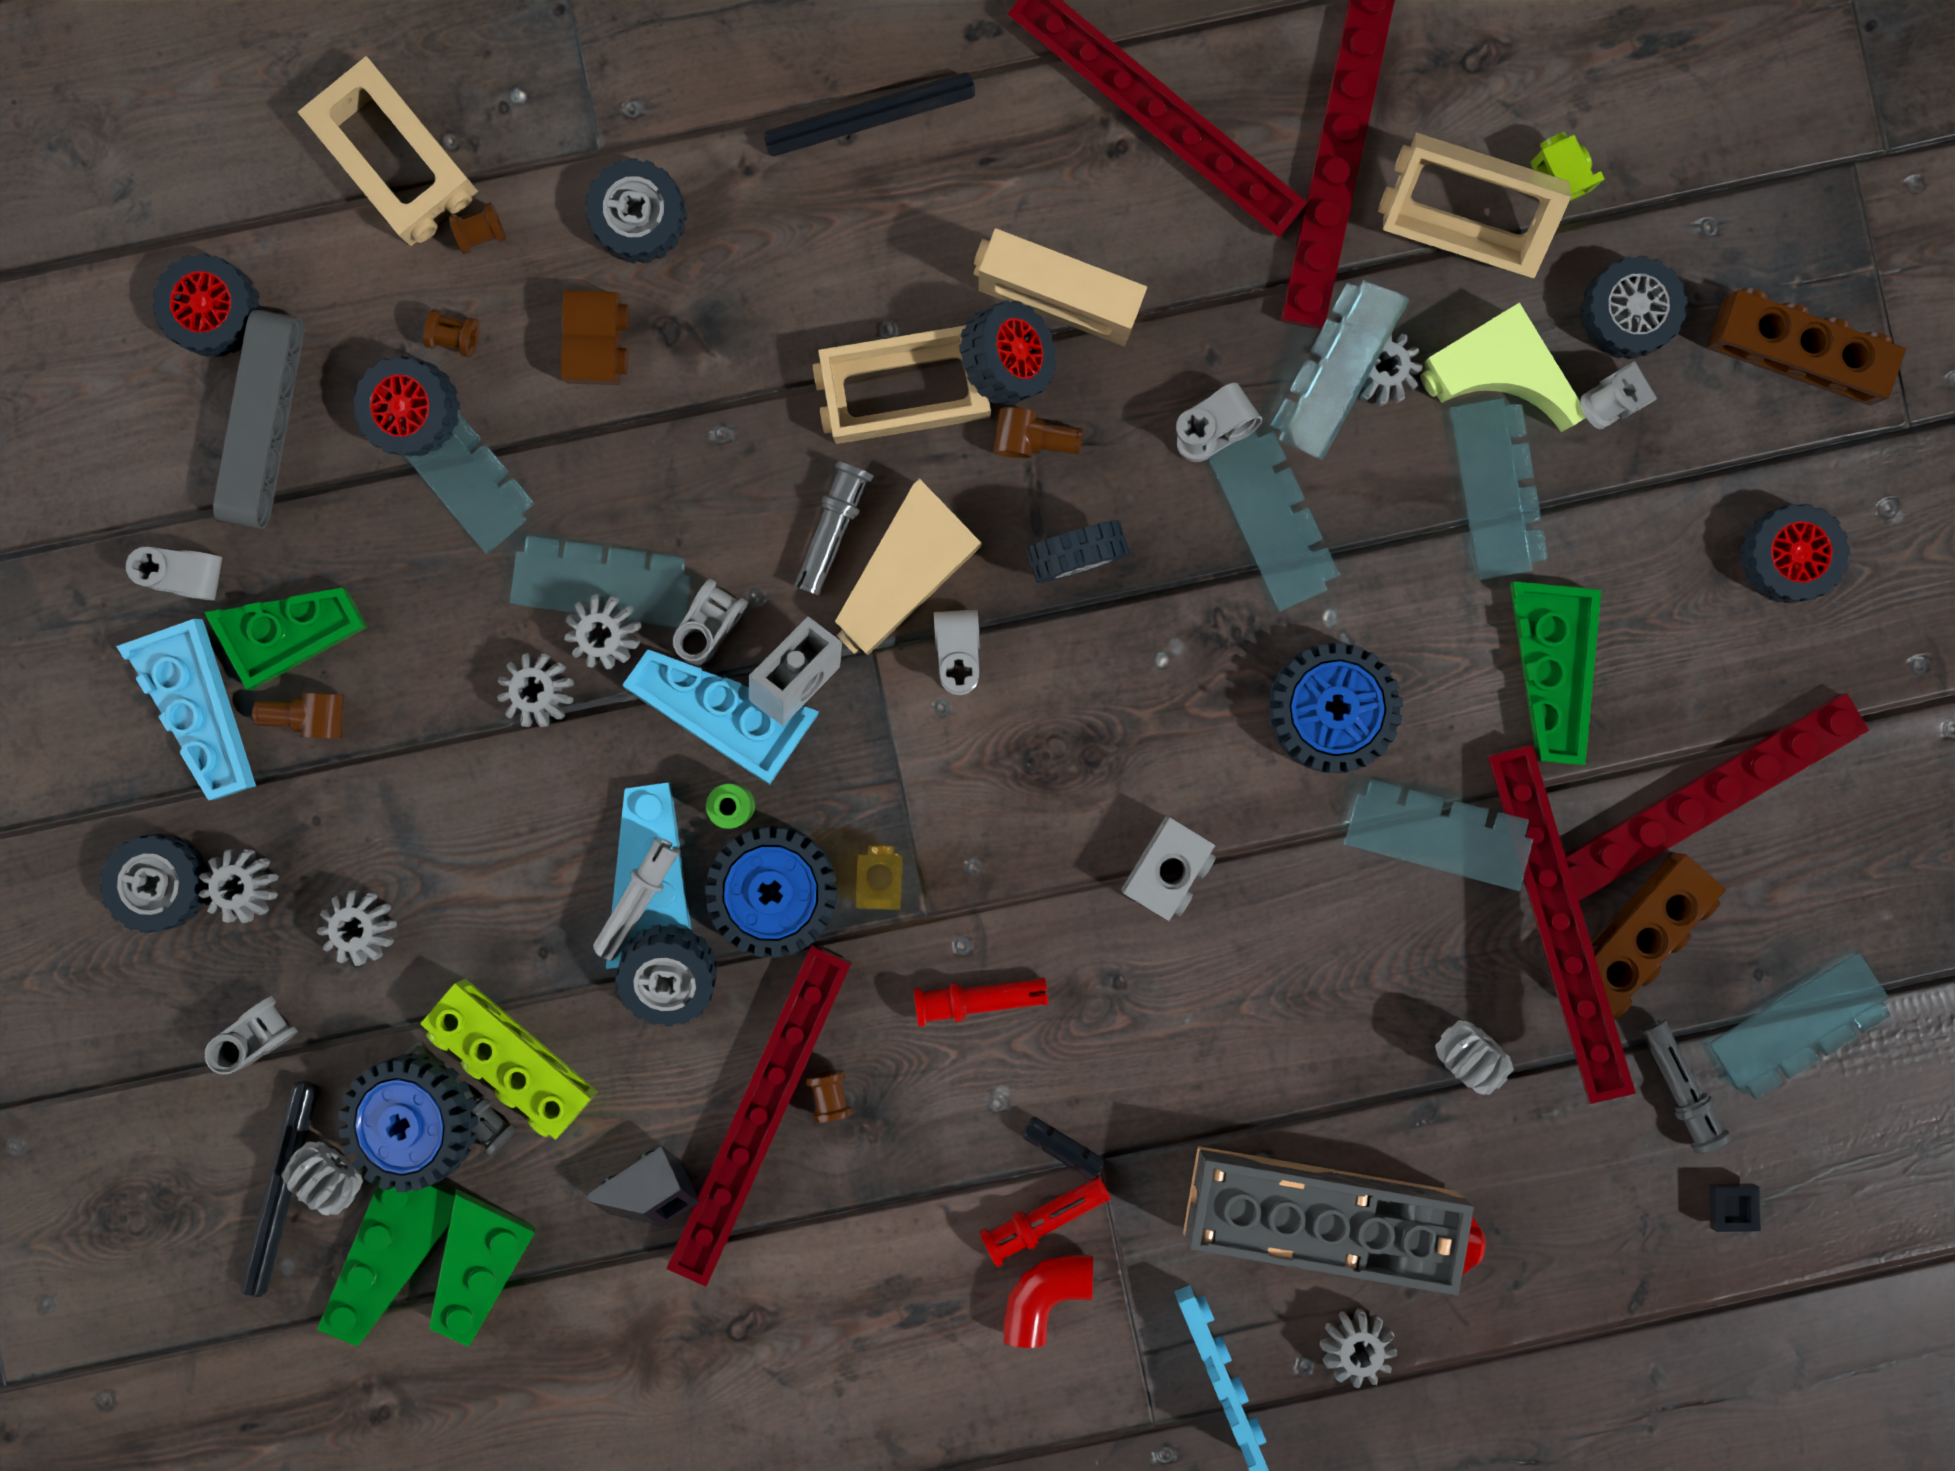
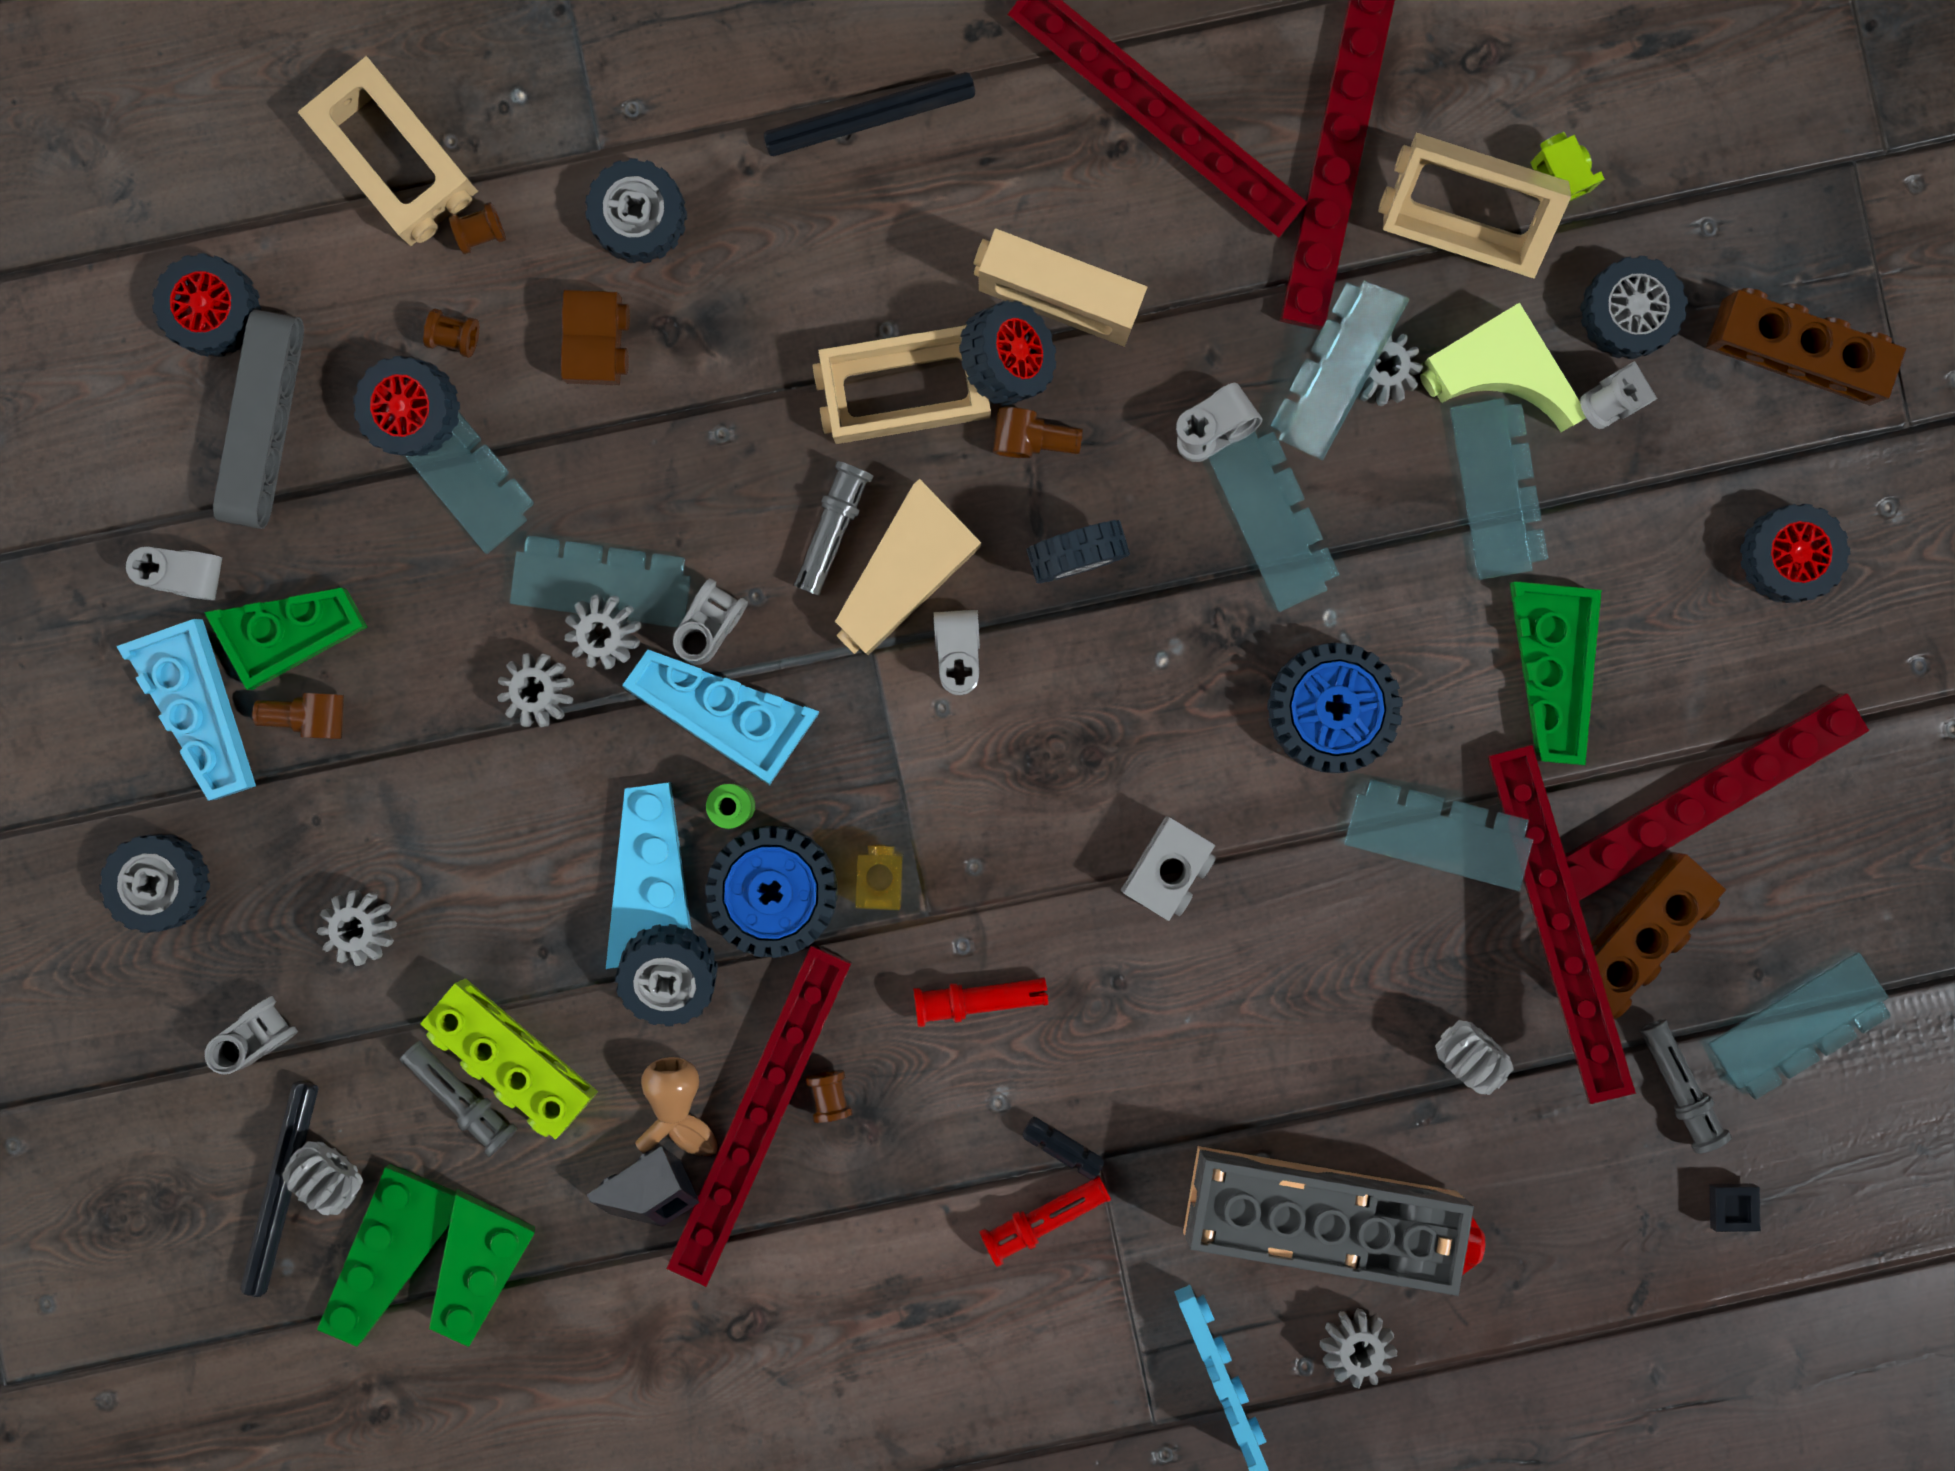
(222, 885): light grey gear -> none
(379, 1130): wheel -> none
(636, 898): light grey axle -> none
(670, 1089): none -> medium nougat piece
(795, 671): light grey brick -> none
(1038, 1292): red cylinder -> none

